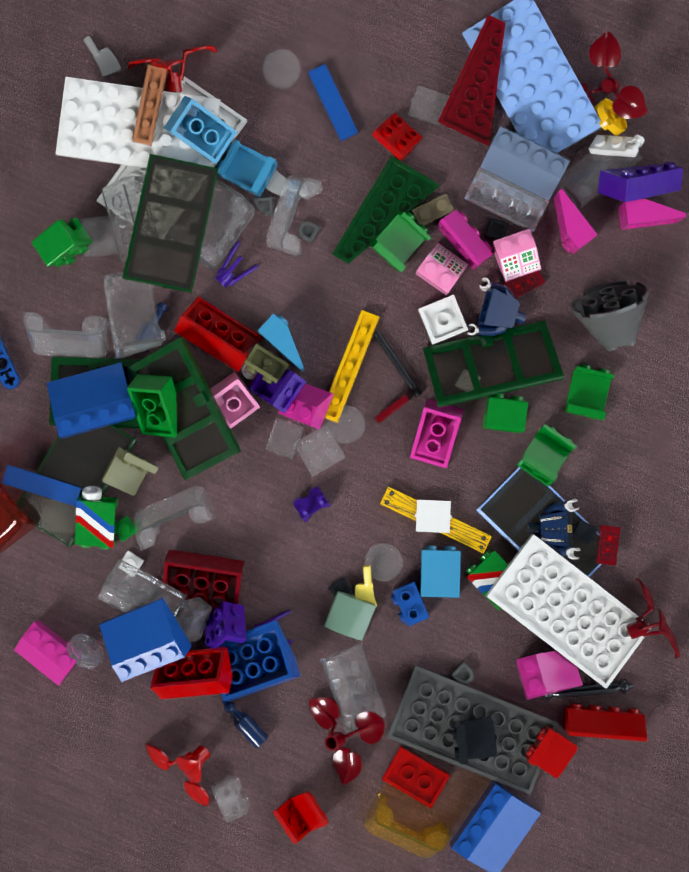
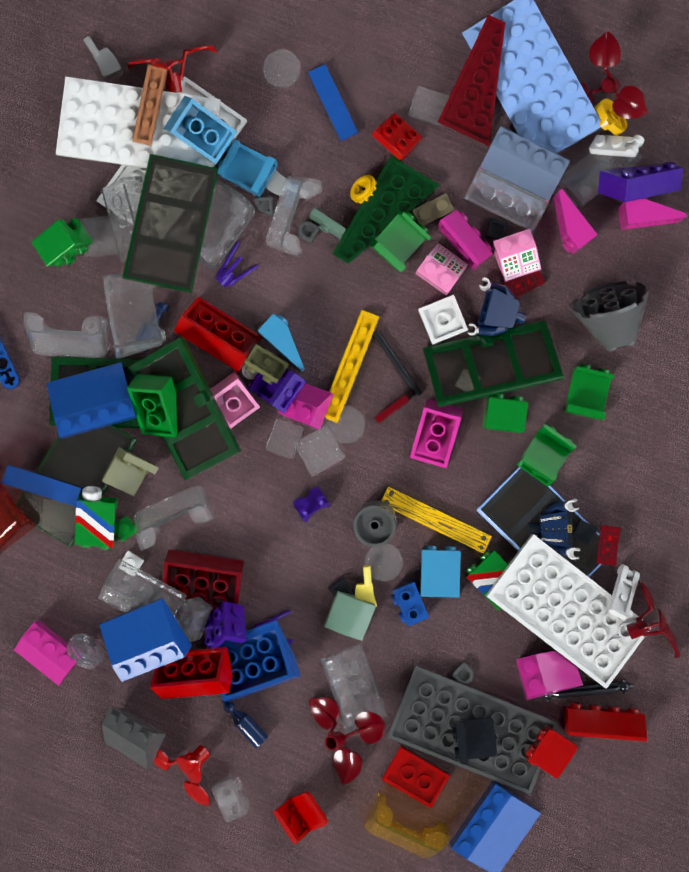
(132, 736): none -> dark grey slope
(327, 224): none -> sand green plate
(364, 524): none -> dark grey wheel
(367, 182): none -> yellow gear
(433, 516): white piece -> none
(623, 592): none -> white plate

